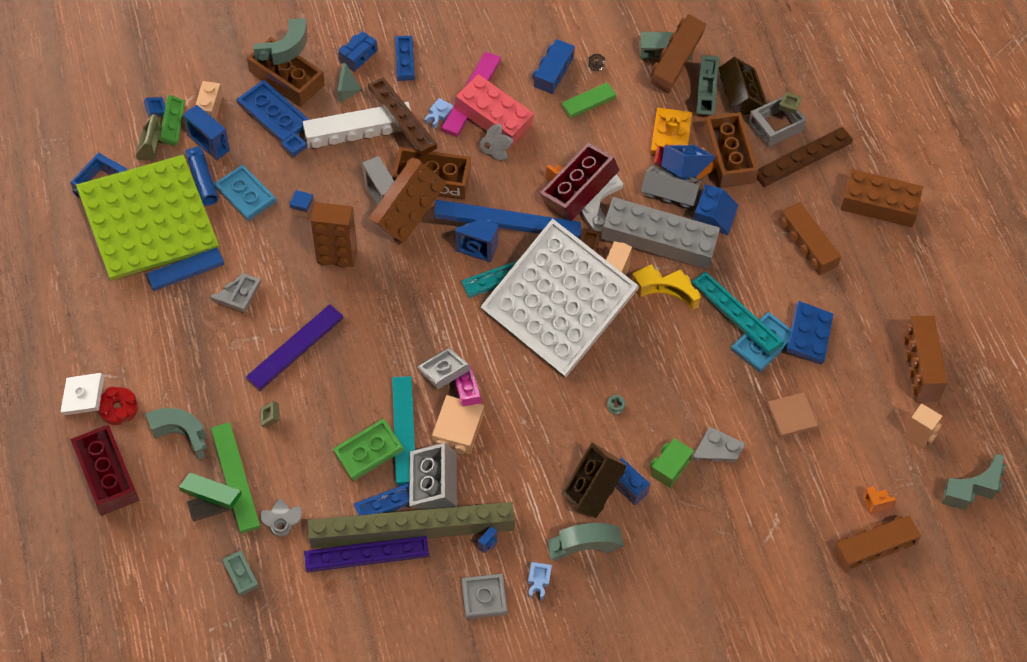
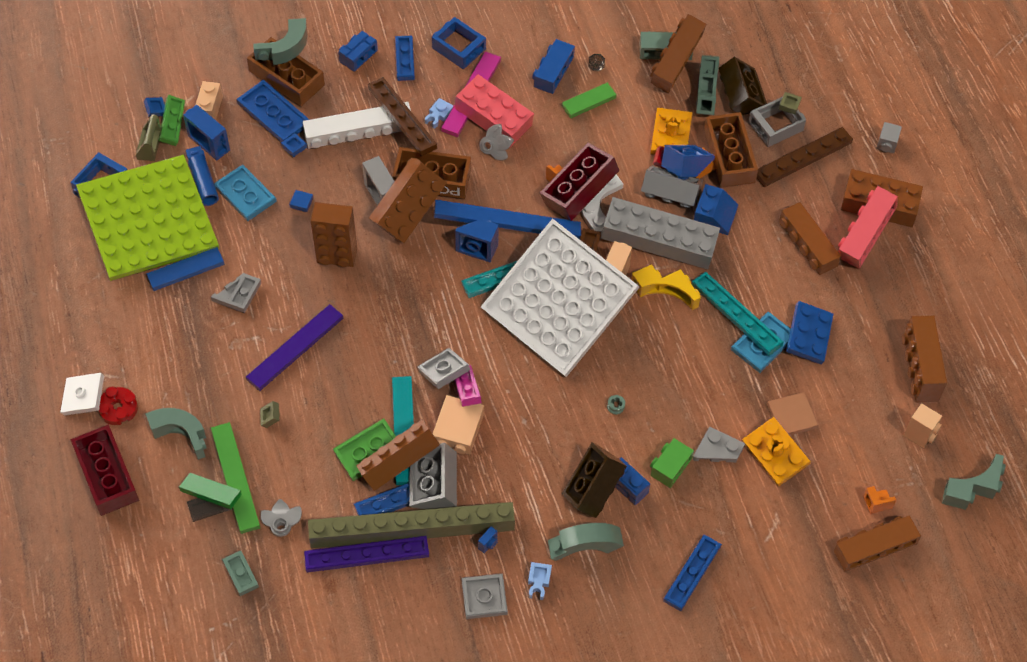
(347, 84): sand green slope -> none
(397, 455): none -> dark orange brick
(459, 58): none -> blue window
(692, 572): none -> blue tile
(776, 451): none -> light orange plate
(868, 226): none -> coral brick
(889, 137): none -> light grey brick

